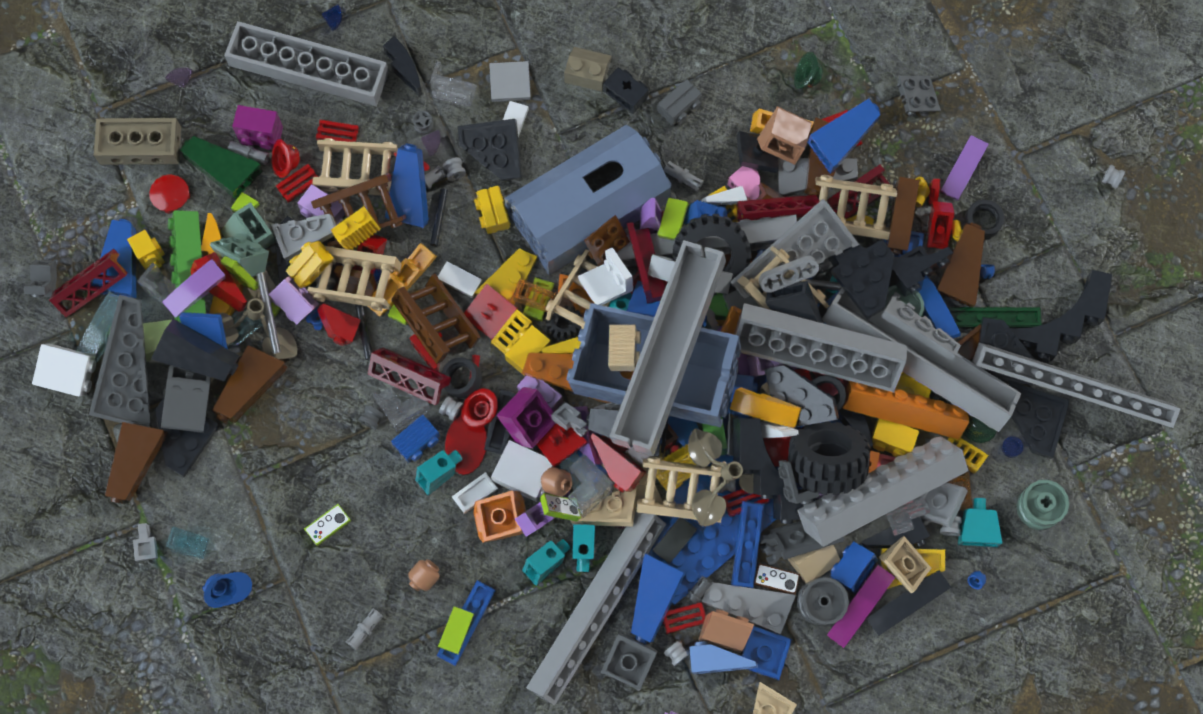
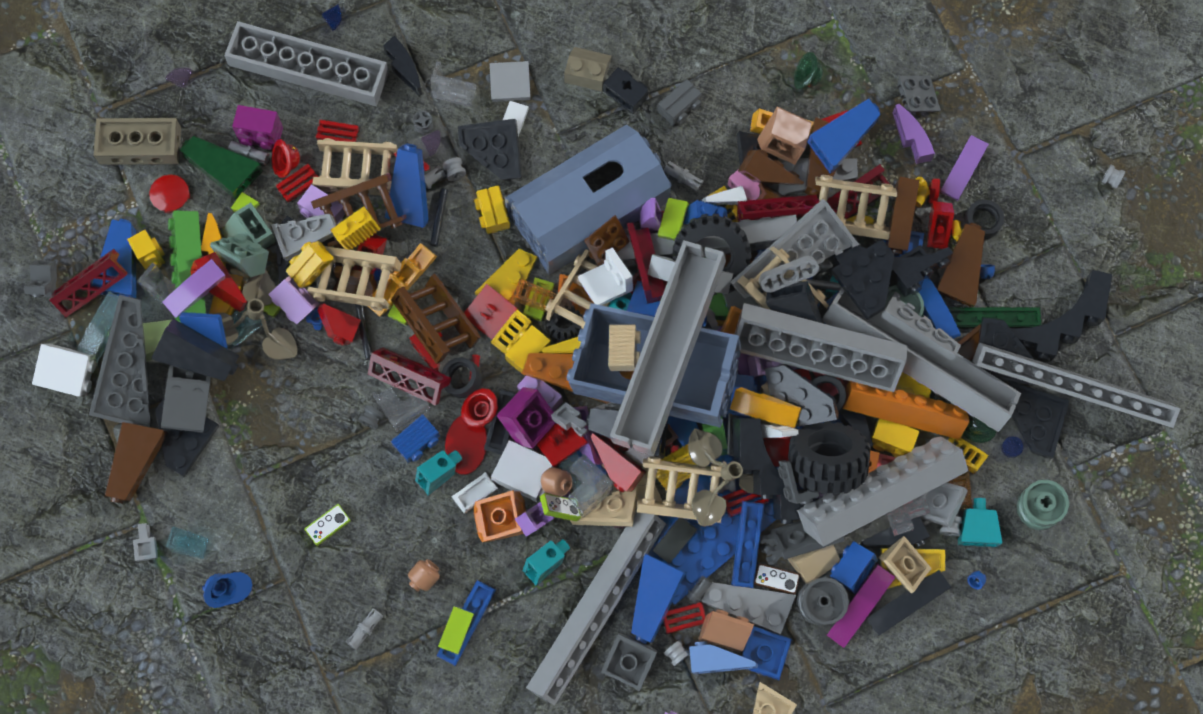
(239, 273): lime tile -> none
(250, 381): reddish brown slope -> none
(268, 313): flat silver bar -> none
(450, 408): light grey wheel -> none
(459, 279): white tile -> none
(583, 535): teal torso -> none
(762, 169): none -> reddish brown slope
(913, 135): none -> medium lavender slope

